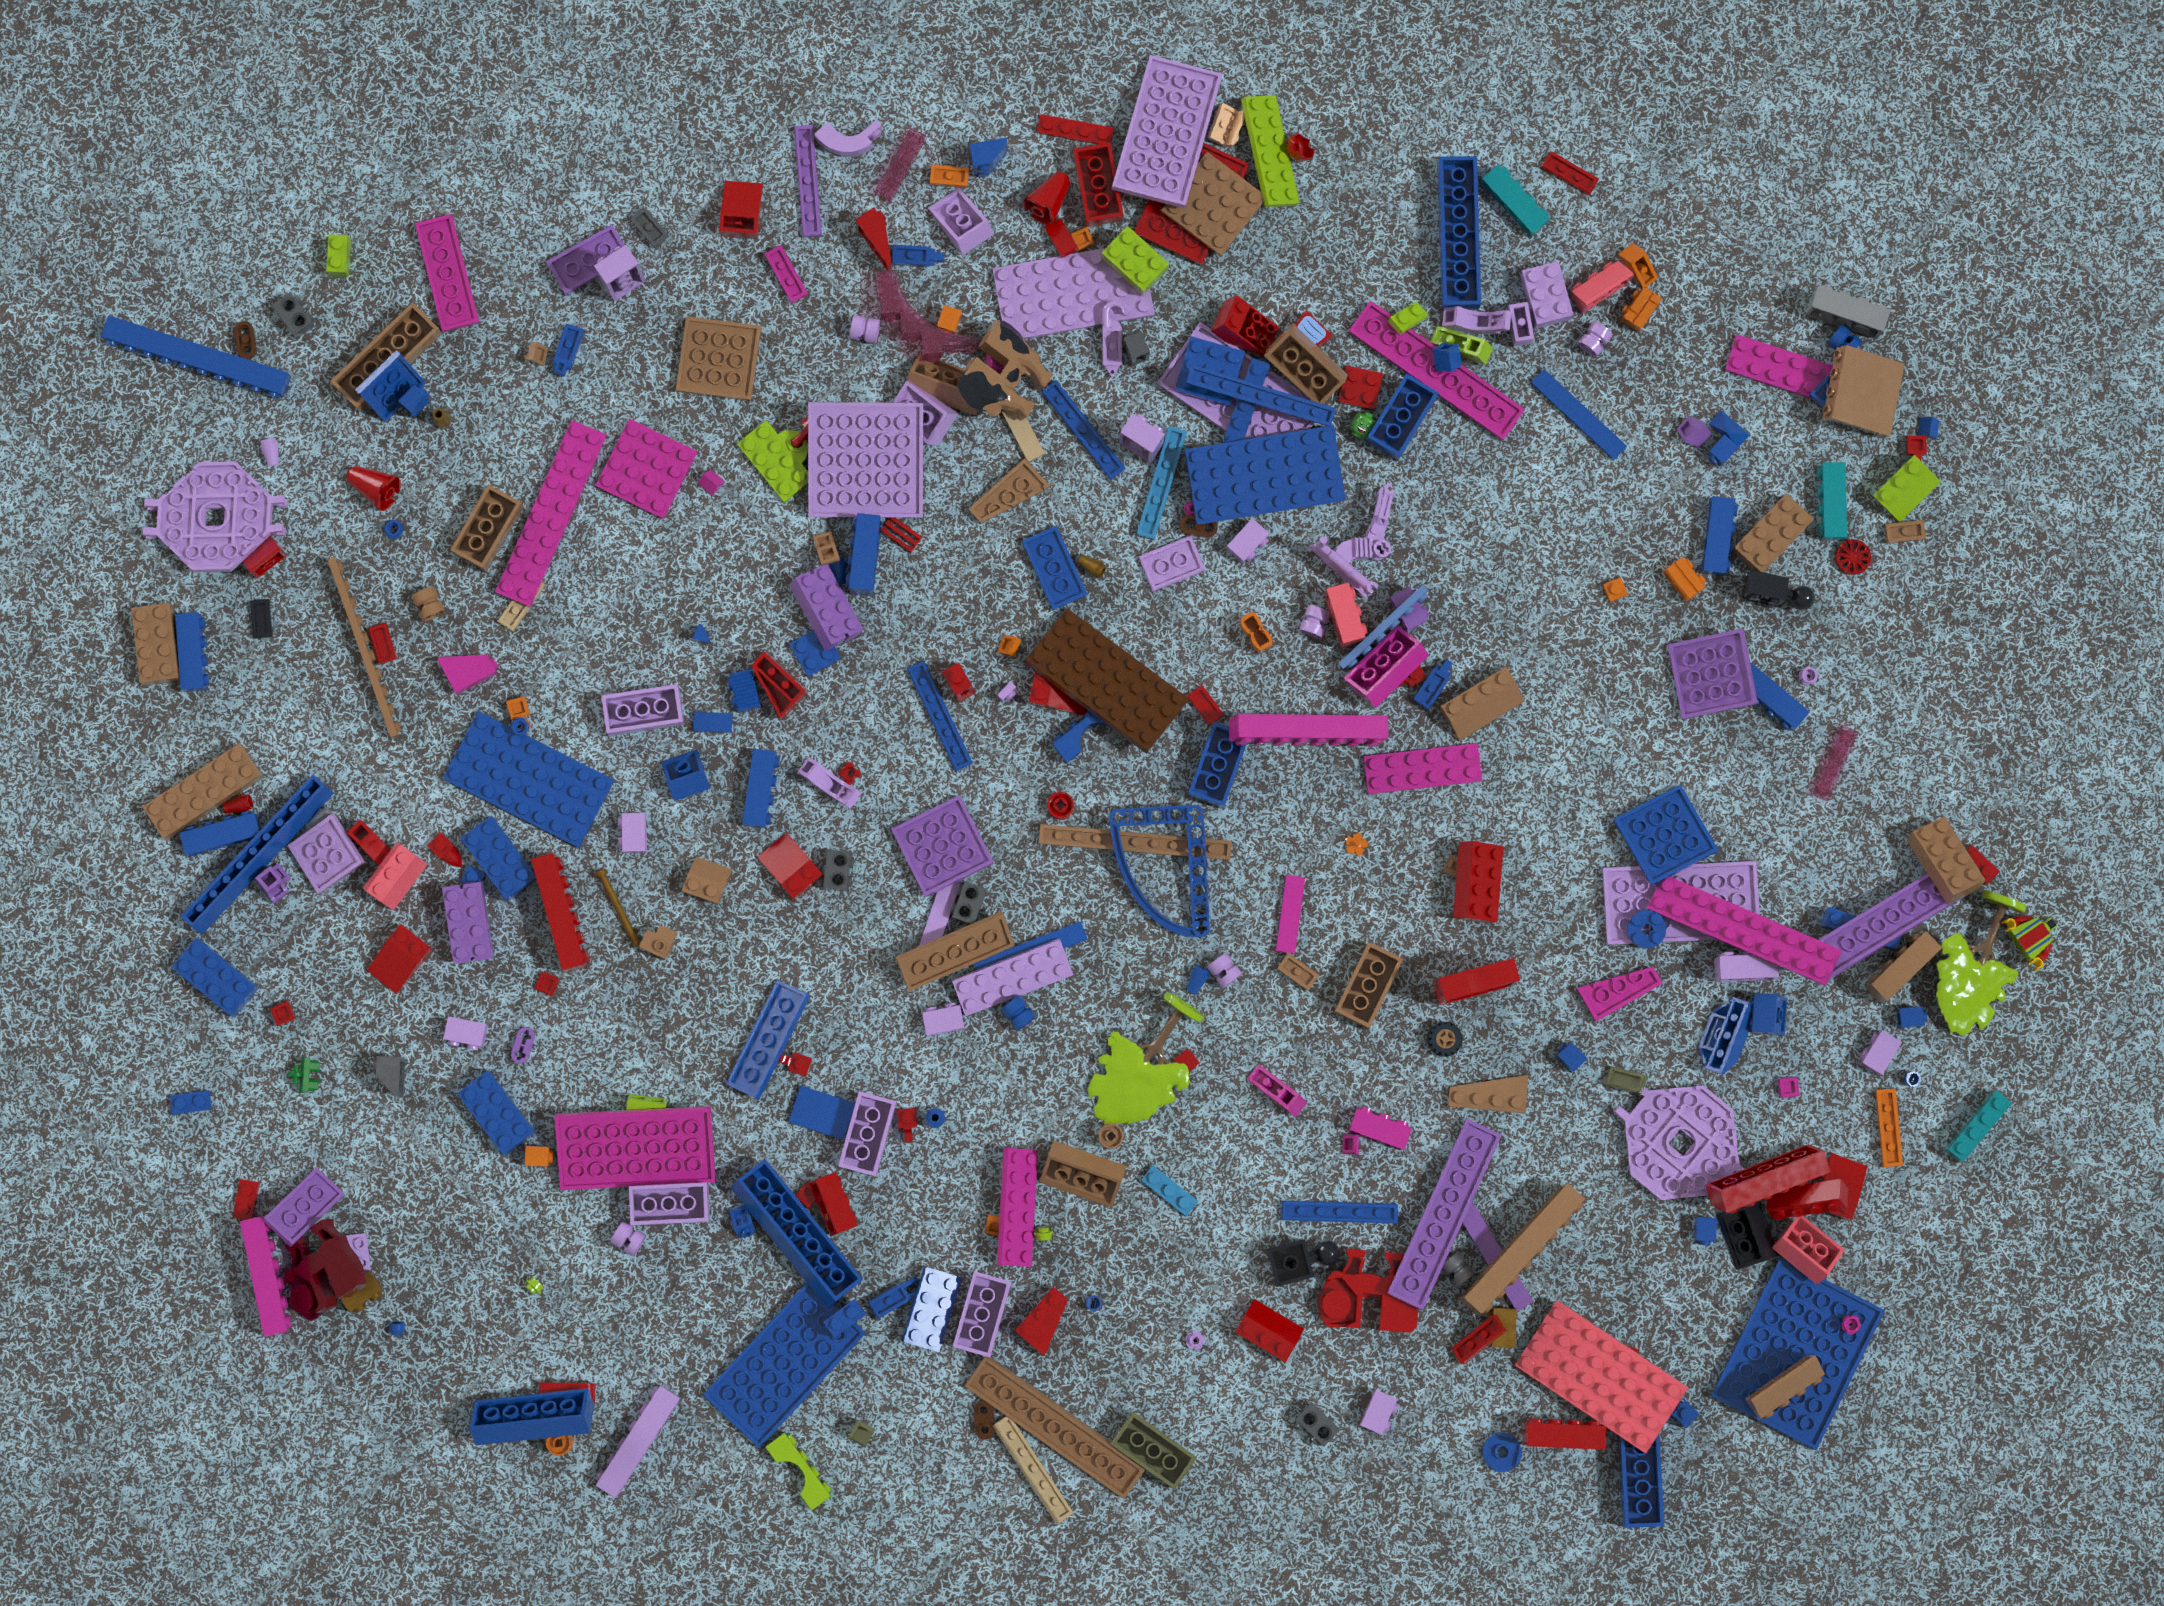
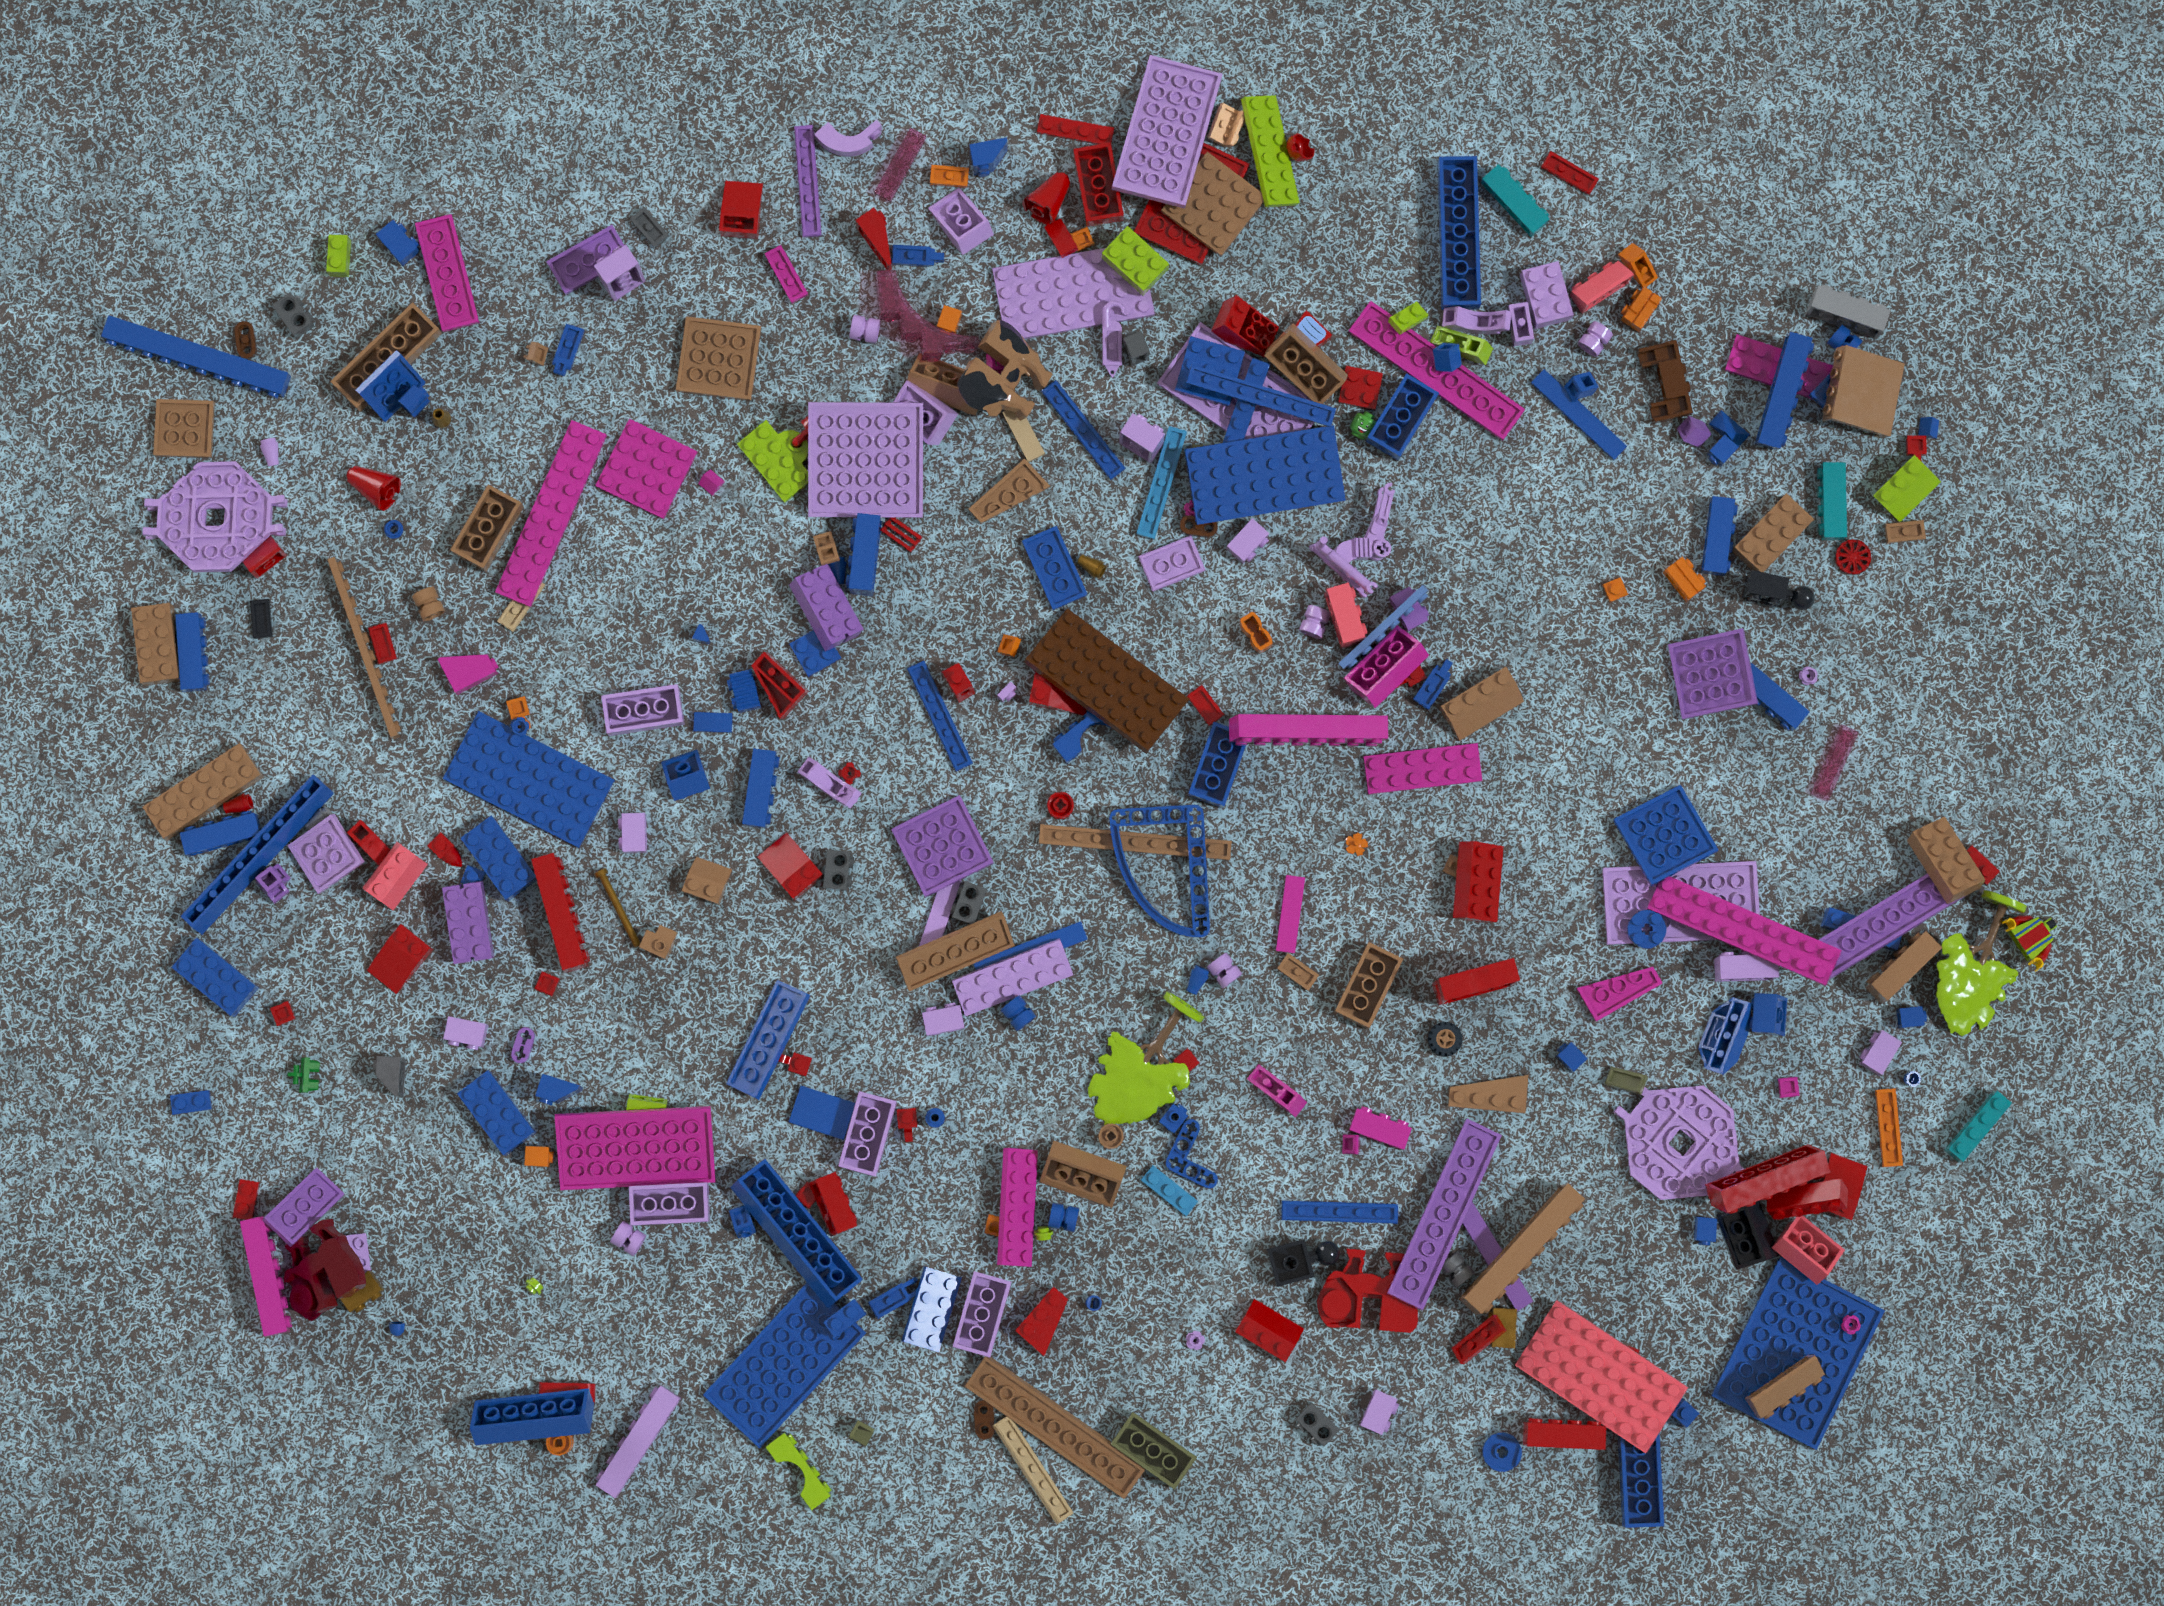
(184, 428): none -> medium nougat plate
(397, 242): none -> blue brick
(555, 1090): none -> blue slope
(1063, 1217): none -> blue wheel
(1172, 1125): none -> blue brick
(1182, 1155): none -> blue beam
(1581, 386): none -> blue brick
(1671, 378): none -> reddish brown bracket
(1783, 391): none -> blue brick

